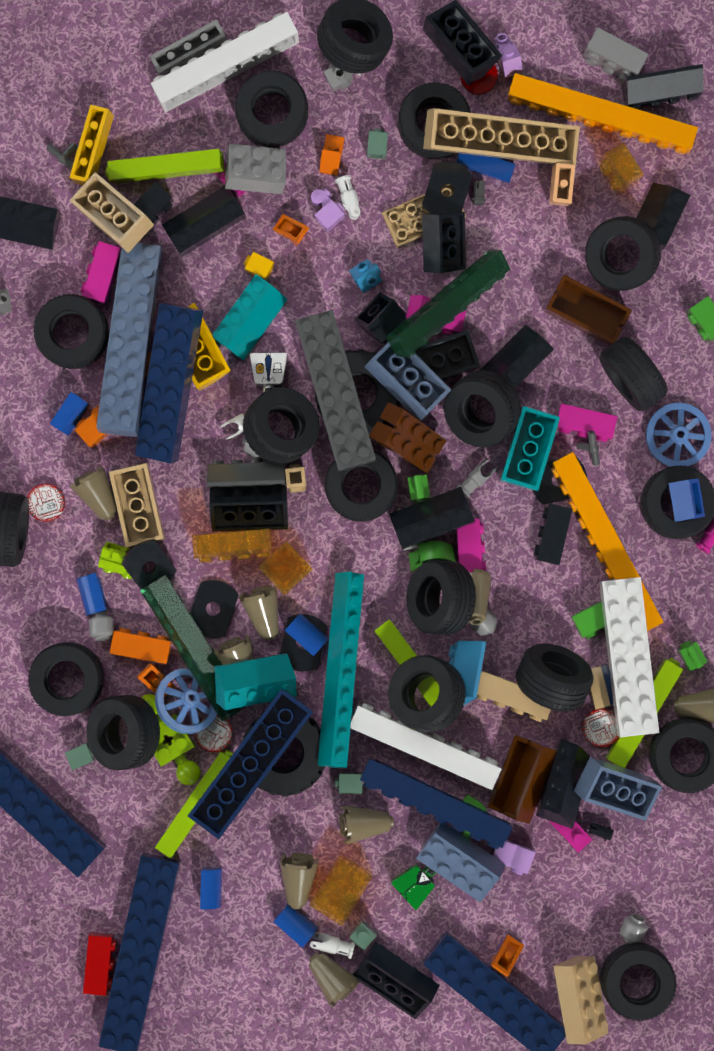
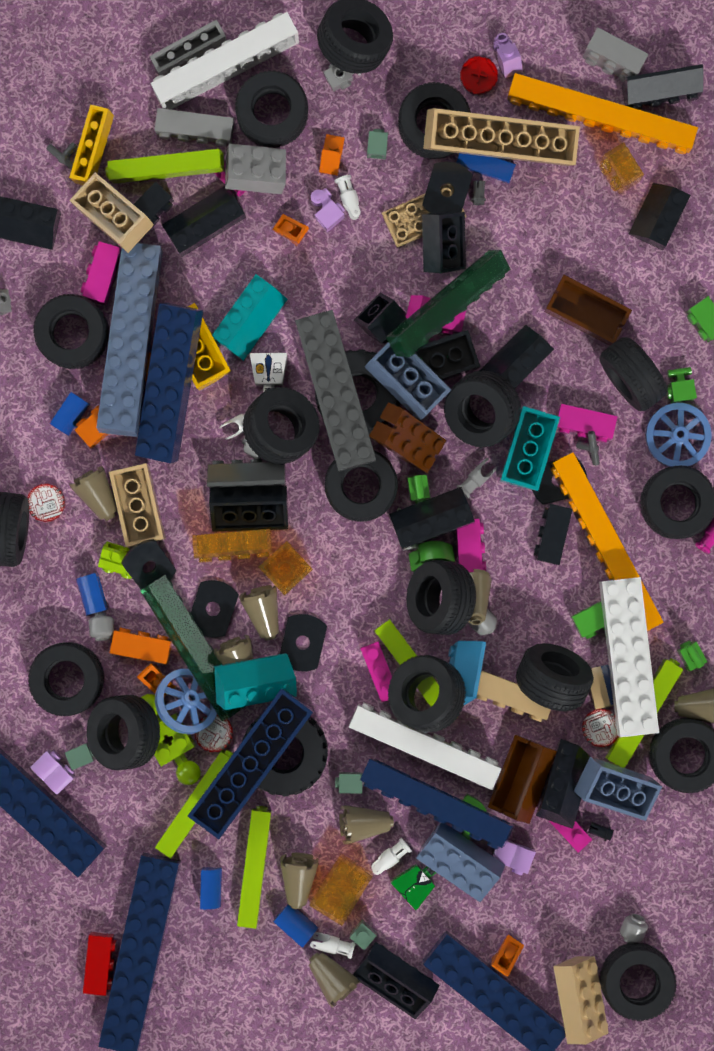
(52, 771): none -> lavender brick
(194, 126): none -> light grey brick
(254, 867): none -> lime brick
(258, 265): yellow brick -> none
(296, 478): tan brick -> none
(306, 634): blue brick -> none
(340, 670): teal brick -> none
(366, 275): dark azure brick -> none
(378, 669): none -> dark pink brick
(390, 857): none -> white piece
(461, 42): black slope -> none
(562, 184): light nougat brick -> none
(597, 253): black tyre -> none
(682, 389): none -> bright green brick
(686, 499): blue brick -> none

